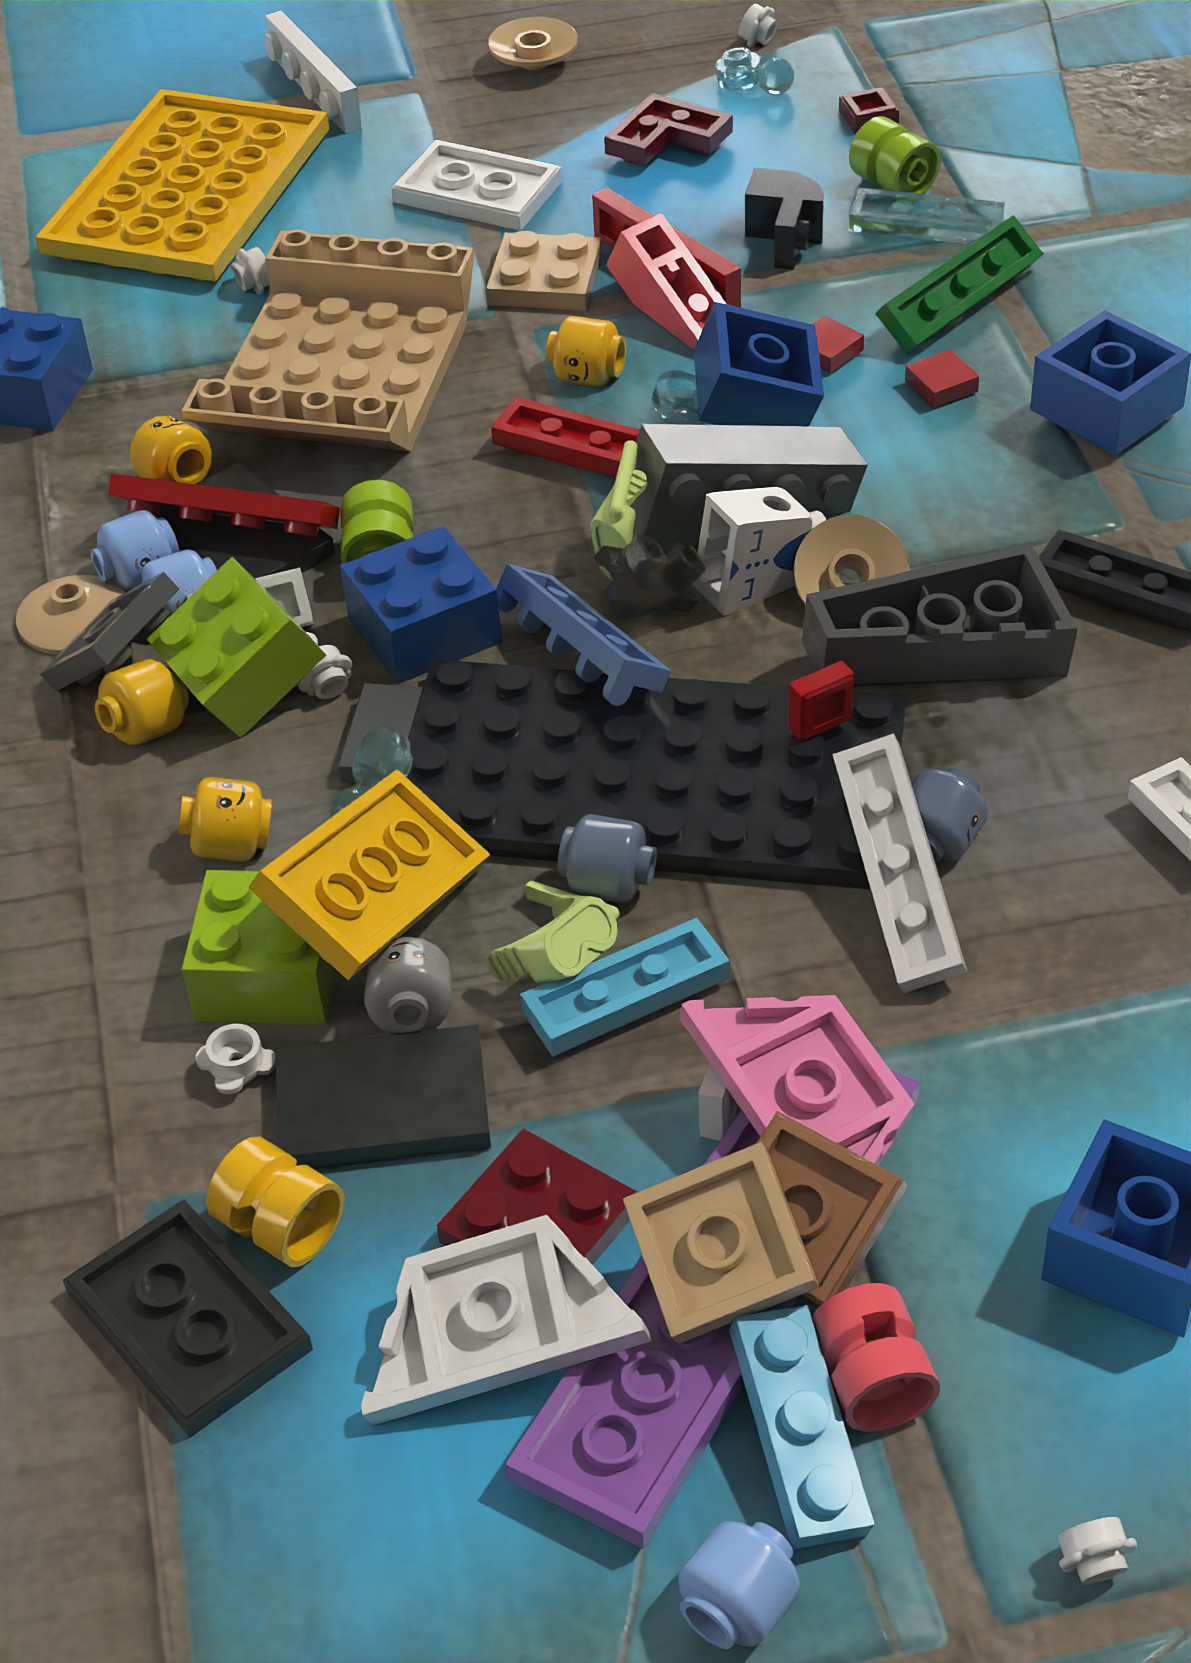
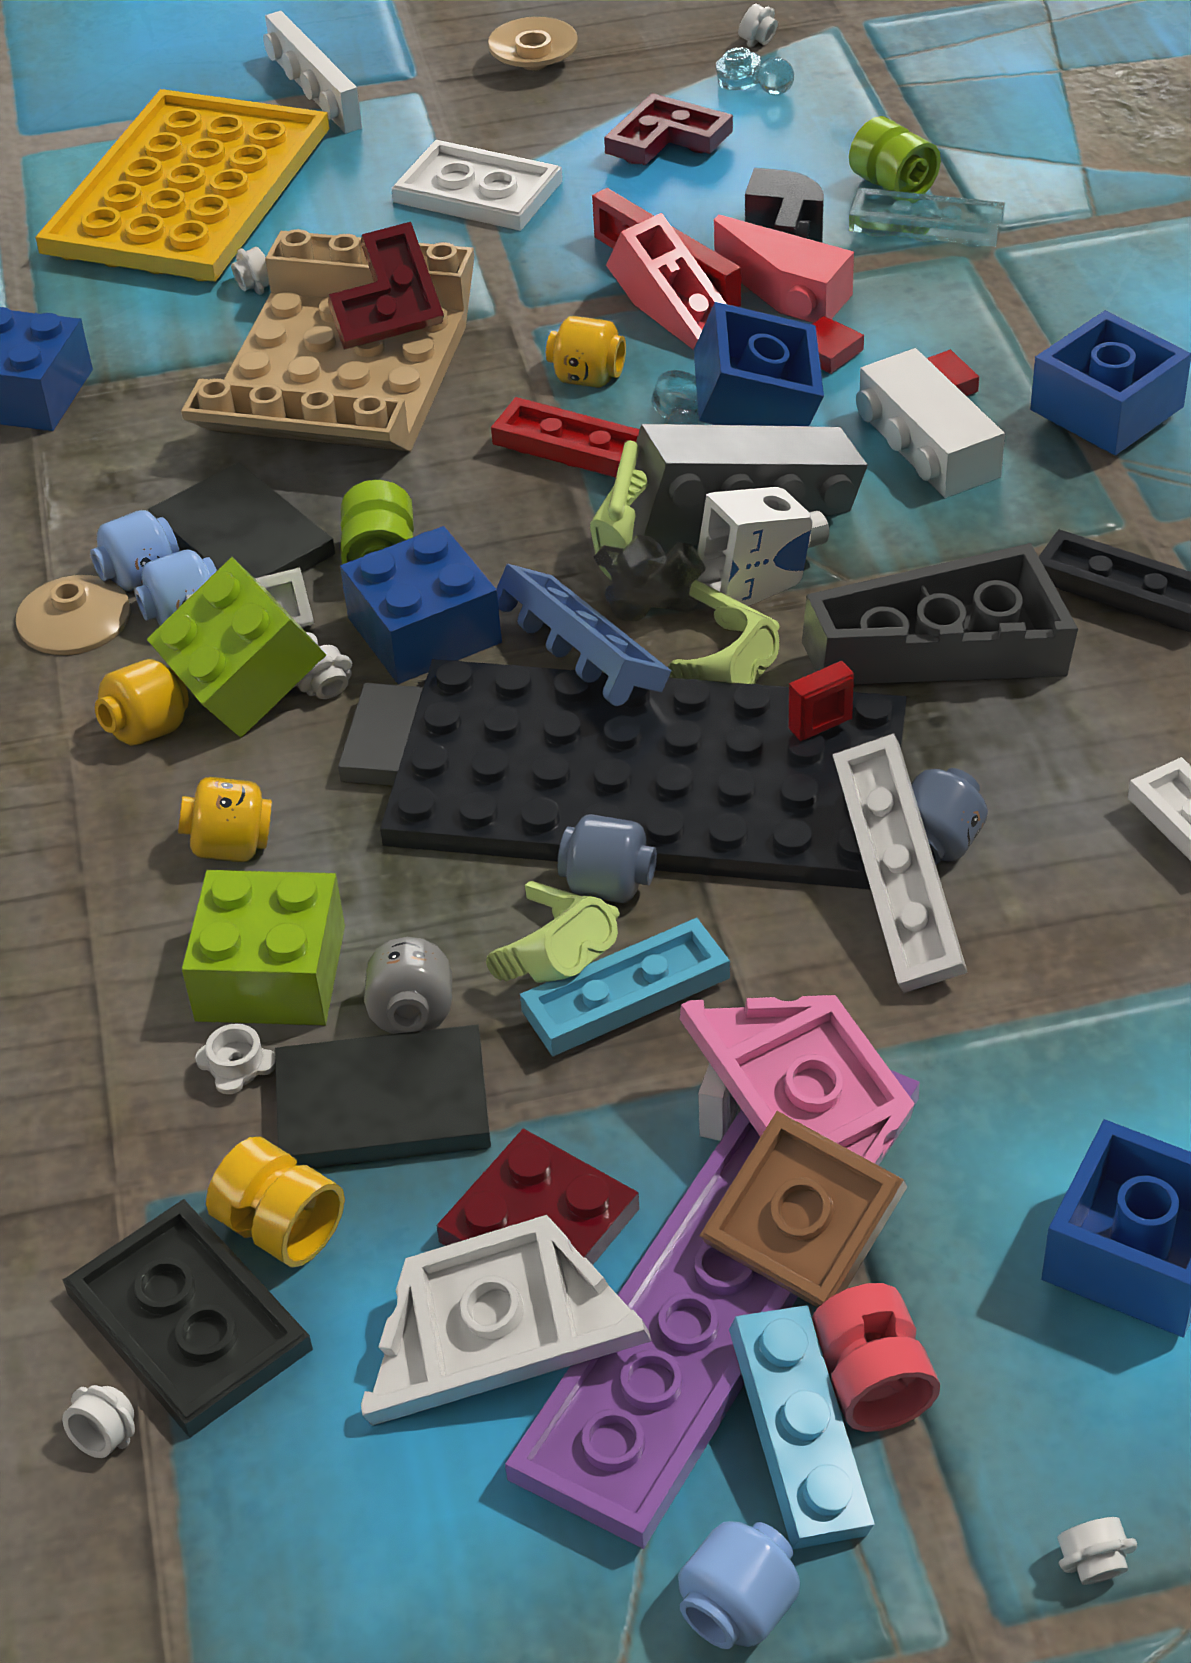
(99, 1420): none -> white plate
(107, 637): dark grey plate -> none
(170, 451): yellow head -> none
(246, 508): red plate -> none
(369, 873): yellow plate -> none
(376, 758): clear light blue plate -> none
(397, 300): none -> dark red plate
(544, 271): tan plate -> none
(720, 1243): tan plate -> none
(743, 659): none -> yellowish green helmet
(787, 270): none -> coral slope
(843, 544): tan dish -> none
(864, 105): dark red tile -> none
(930, 422): none -> white brick
(959, 284): green plate -> none

